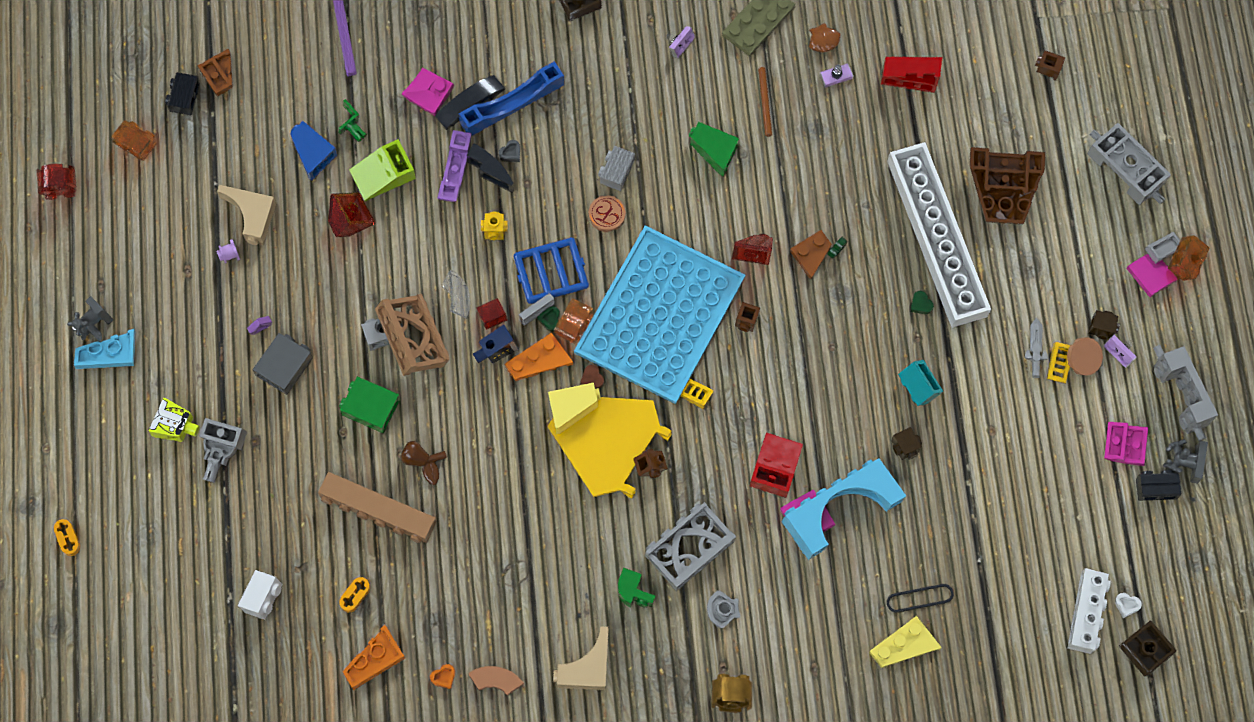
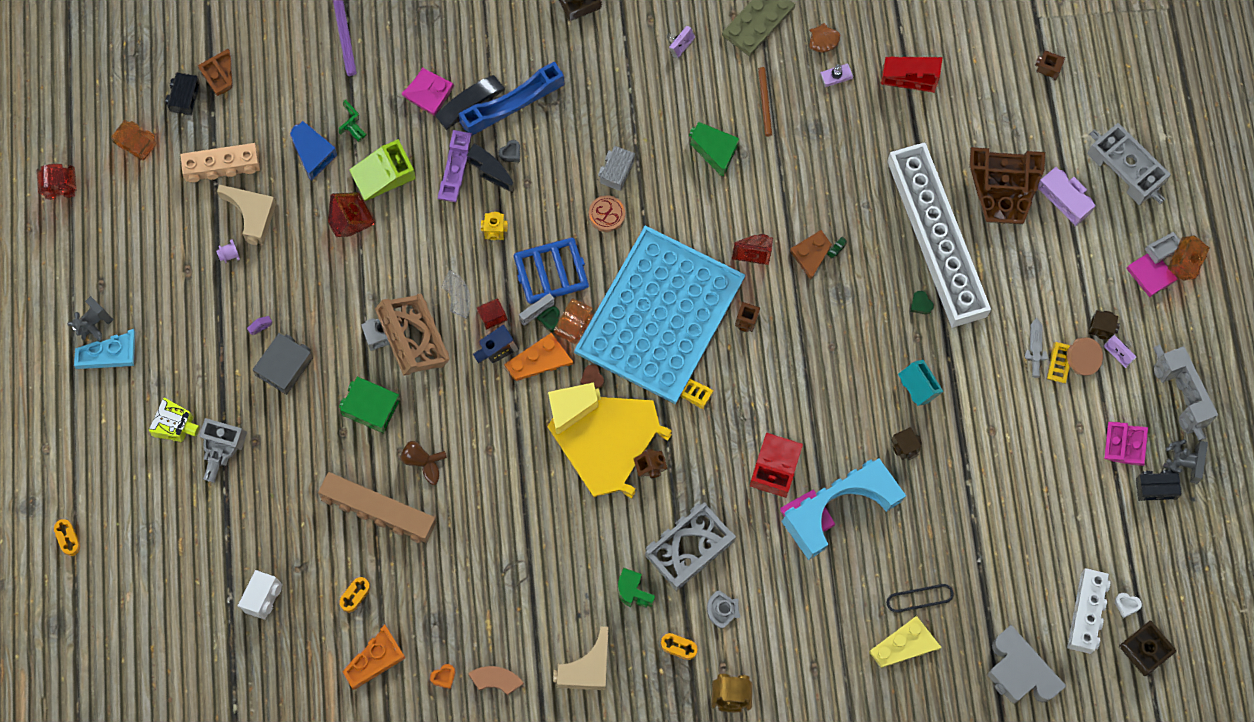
(220, 162): none -> light nougat brick
(677, 651): none -> light orange beam
(1022, 669): none -> light grey brick
(1066, 195): none -> lavender piece

